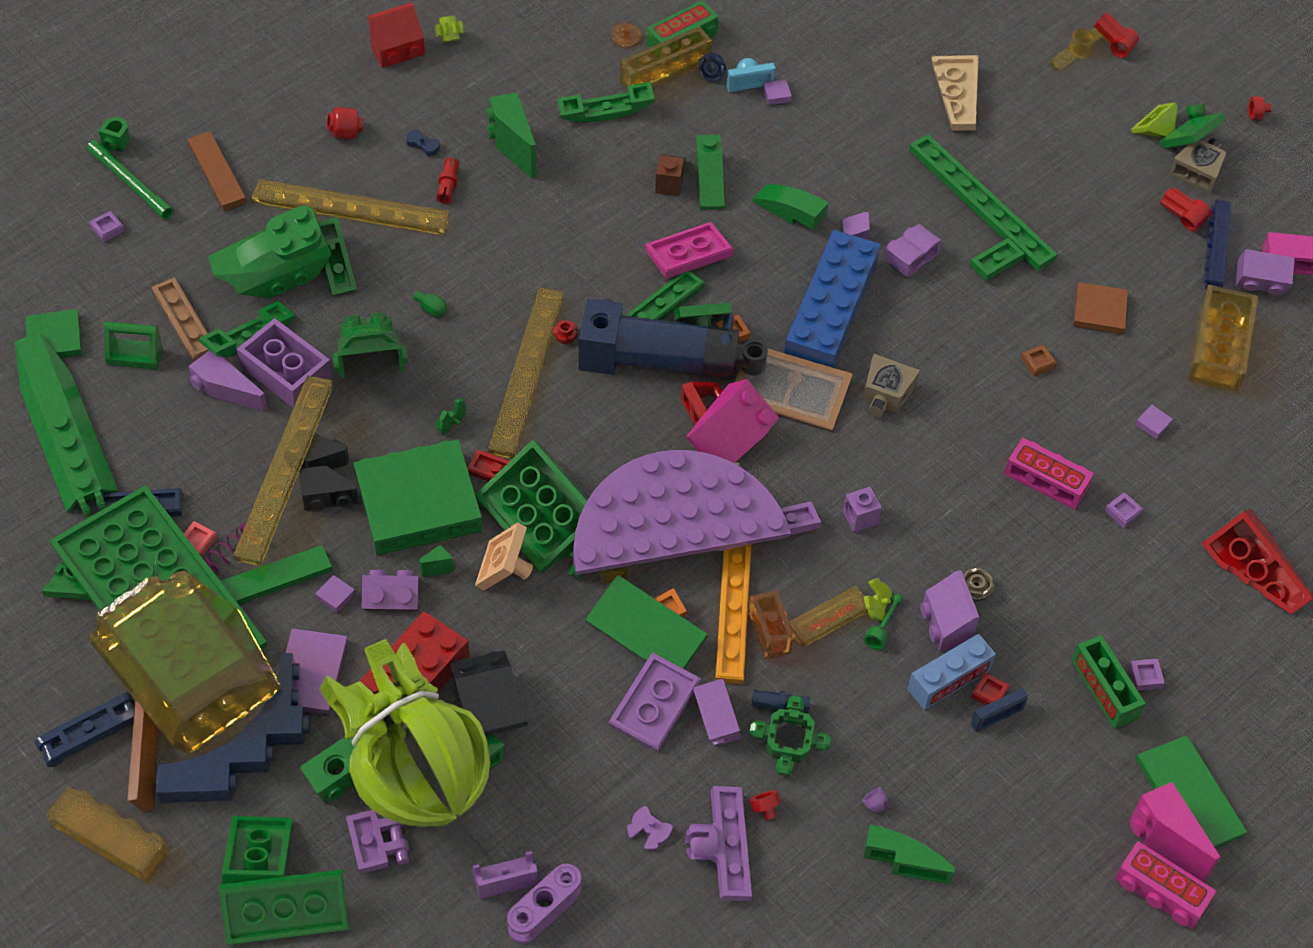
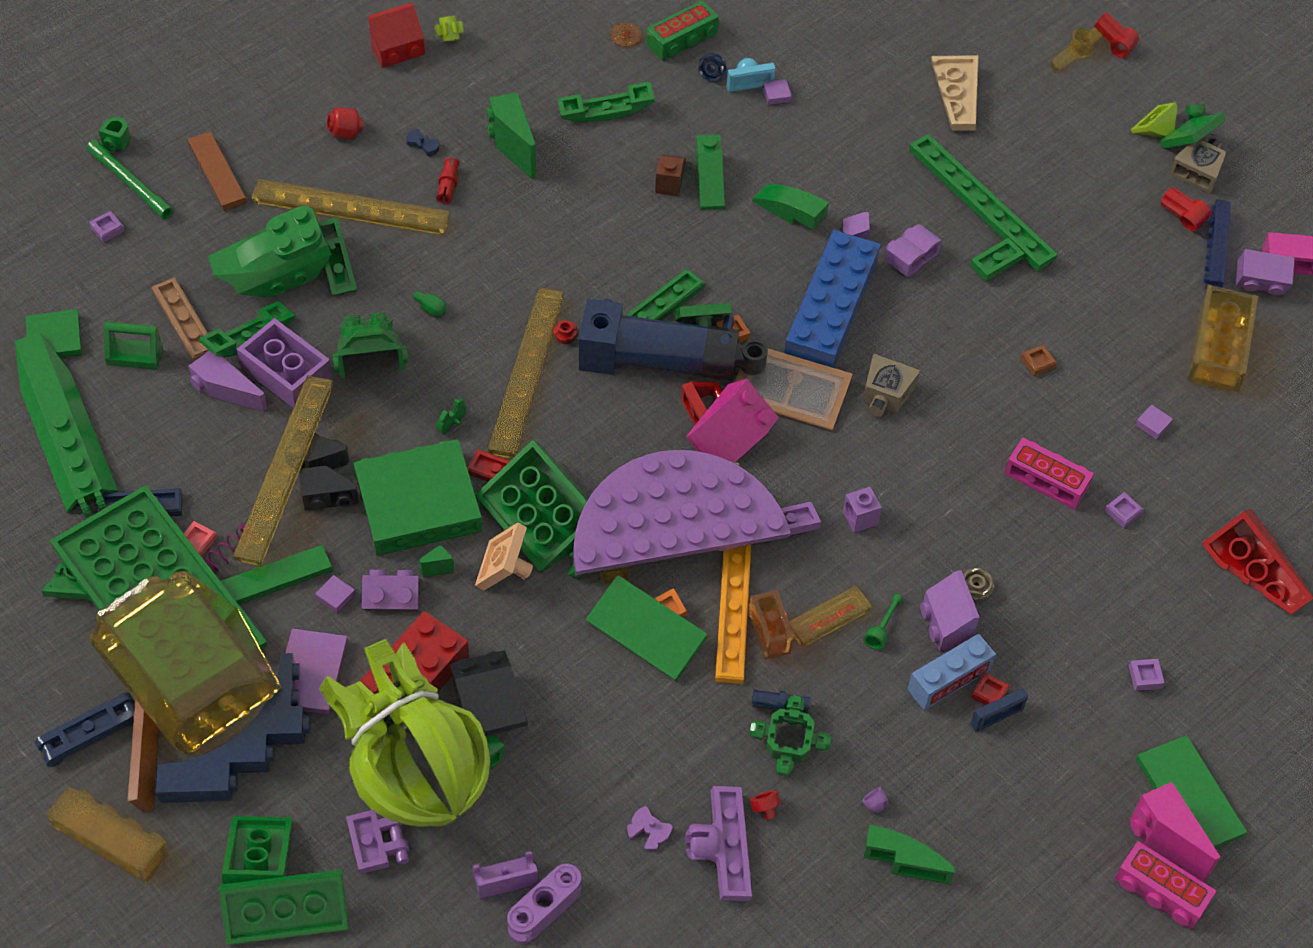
(321, 769): green brick -> none
(654, 702): medium lavender tile -> none
(665, 59): clear yellow brick -> none
(689, 250): dark pink tile -> none
(717, 712): medium lavender hinge -> none
(877, 604): lime piece -> none
(1100, 308): dark orange tile -> none
(1108, 682): green brick -> none
(1257, 107): red tile -> none

